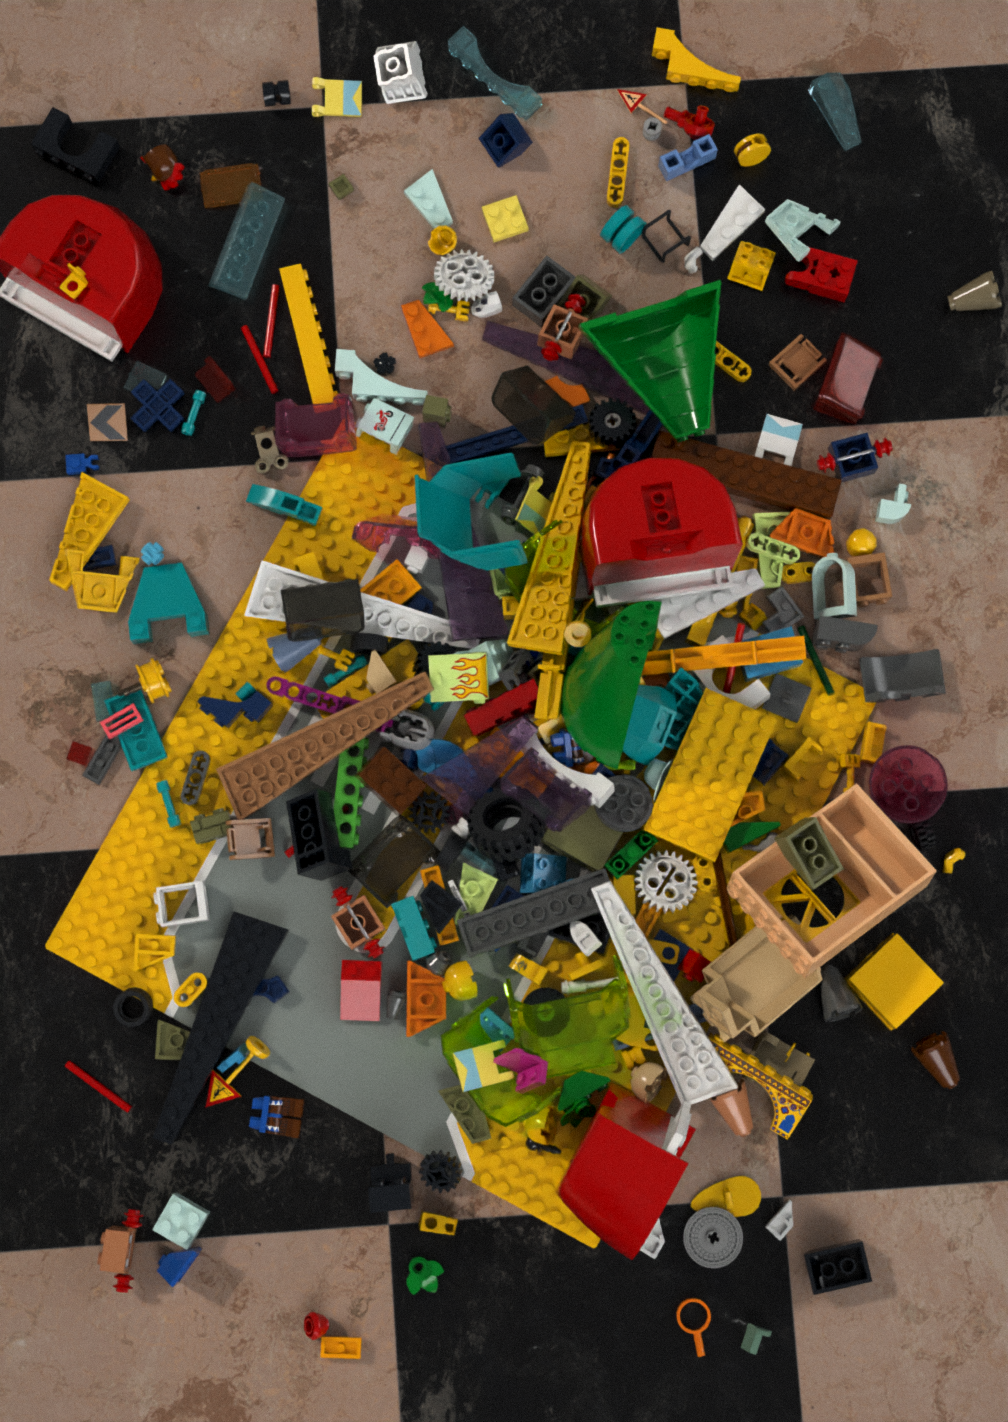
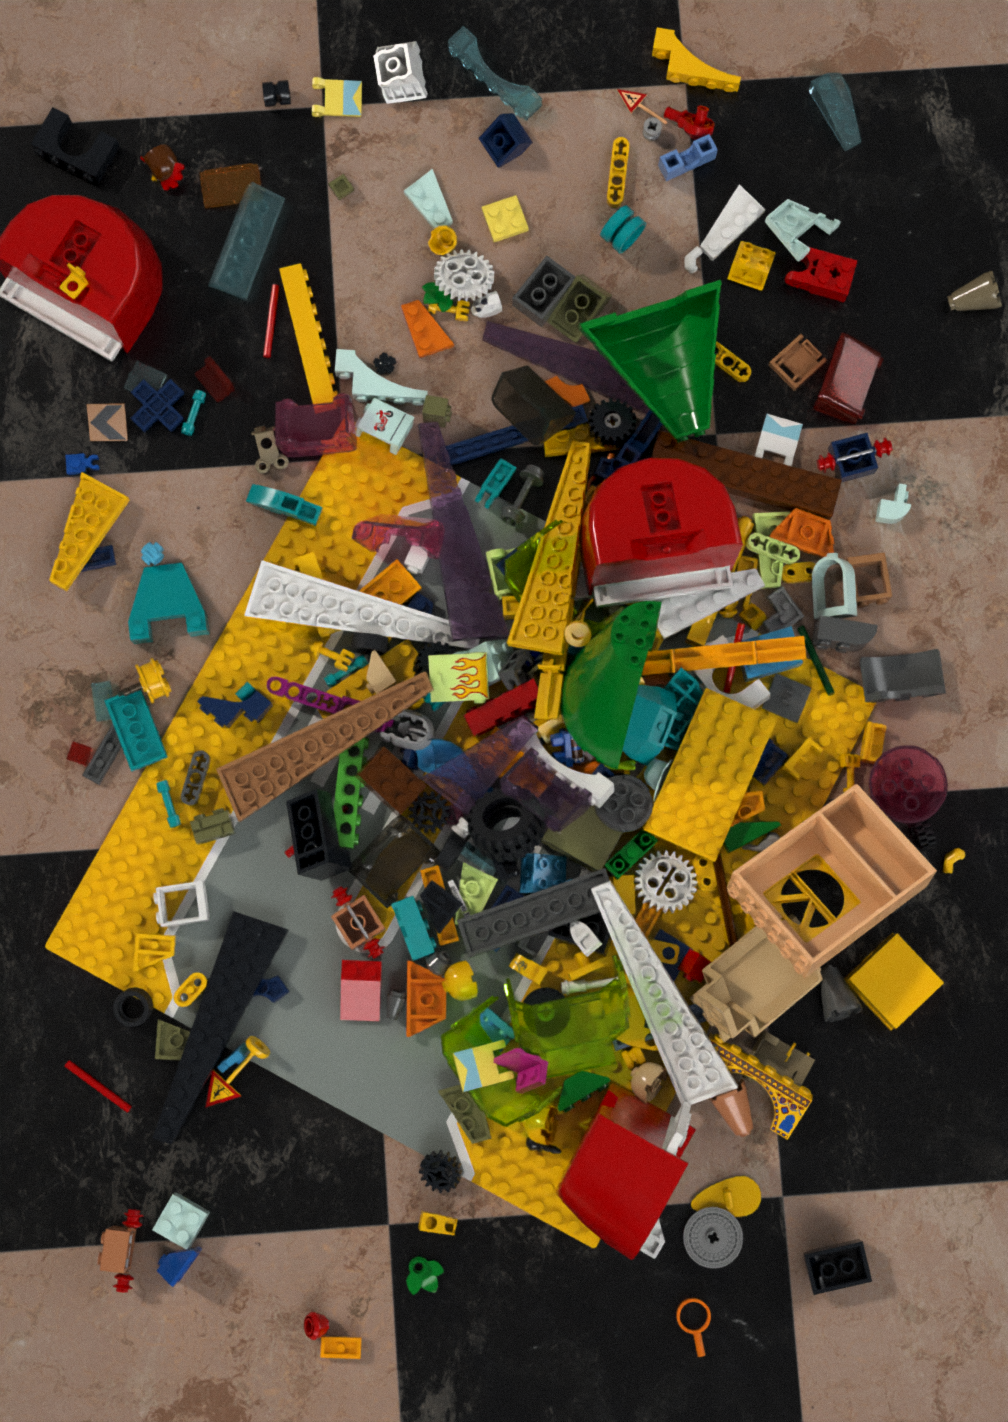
(99, 590): yellow wing -> none
(107, 729): coral tile -> none
(245, 839): medium nougat container -> none
(259, 359): red bar -> none
(272, 1115): hips -> none
(290, 653): sand blue cone -> none
(323, 610): clear smoke windscreen -> none
(391, 1186): black hinge -> none
(446, 513): teal piece -> none
(534, 507): light yellow flag -> none
(561, 330): nougat brick -> none
(581, 1109): green plate -> none
(686, 240): black piece -> none
(752, 150): yellow head -> none
(753, 1338): sand green tile -> none
(781, 1221): white tile -> none
(809, 851): olive slope -> none
(861, 542): yellow hair -> none
(938, 1058): reddish brown cone -> none

